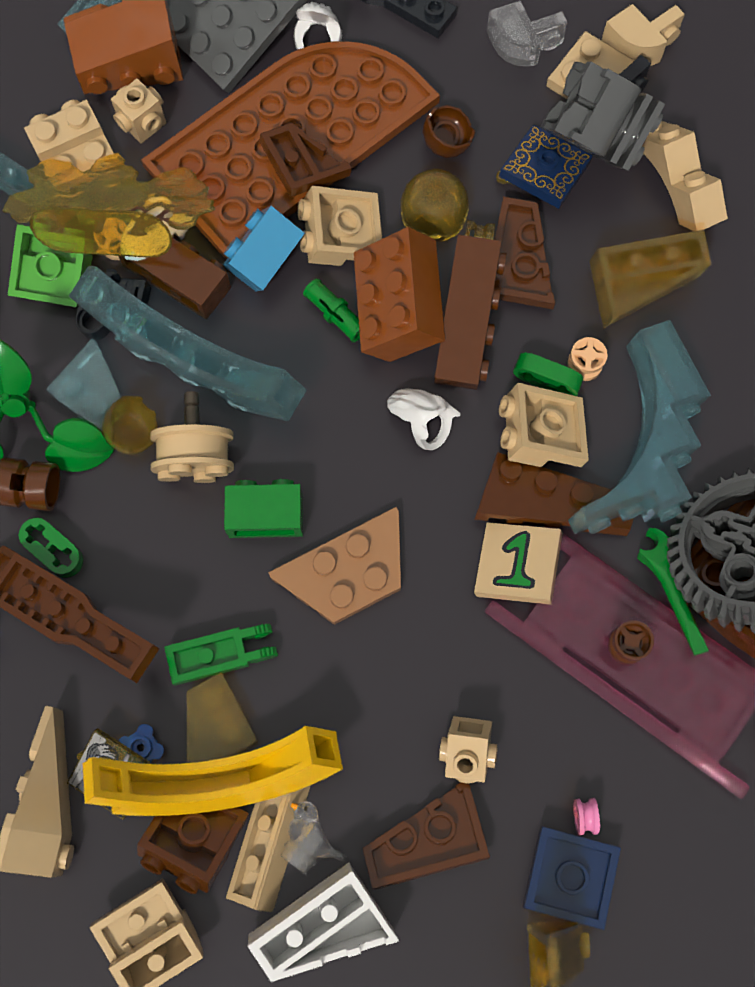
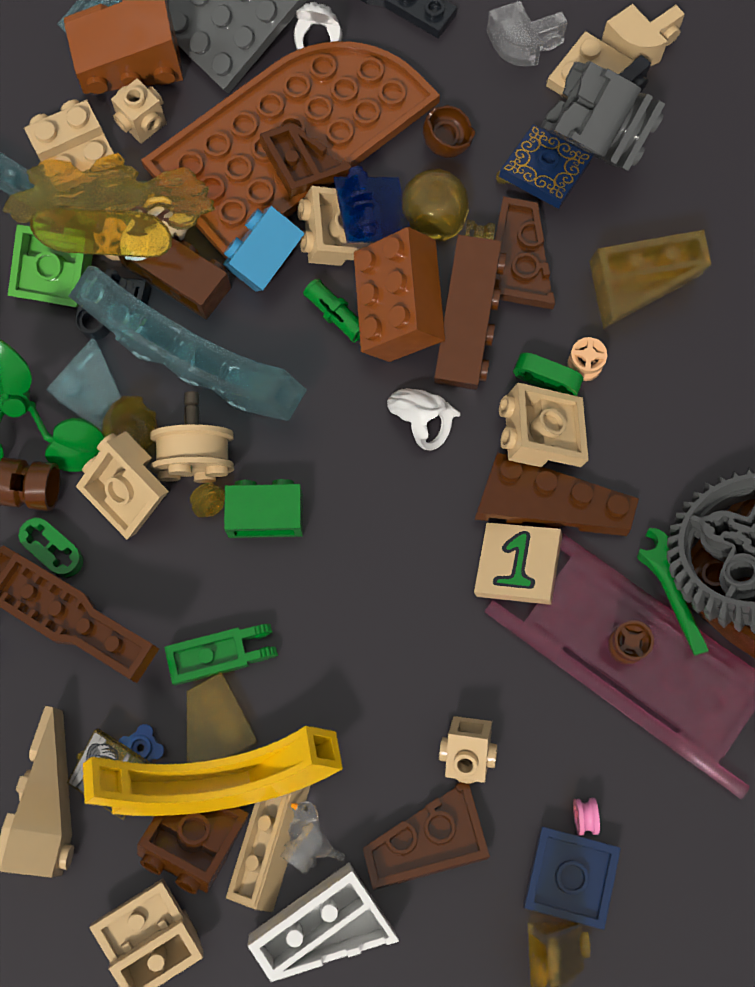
(121, 483): none -> tan plate
(207, 500): none -> clear yellow plate
(347, 570): medium nougat wing -> none
(369, 206): none -> clear blue hinge
(670, 396): clear light blue arch -> none
(694, 194): tan arch -> none

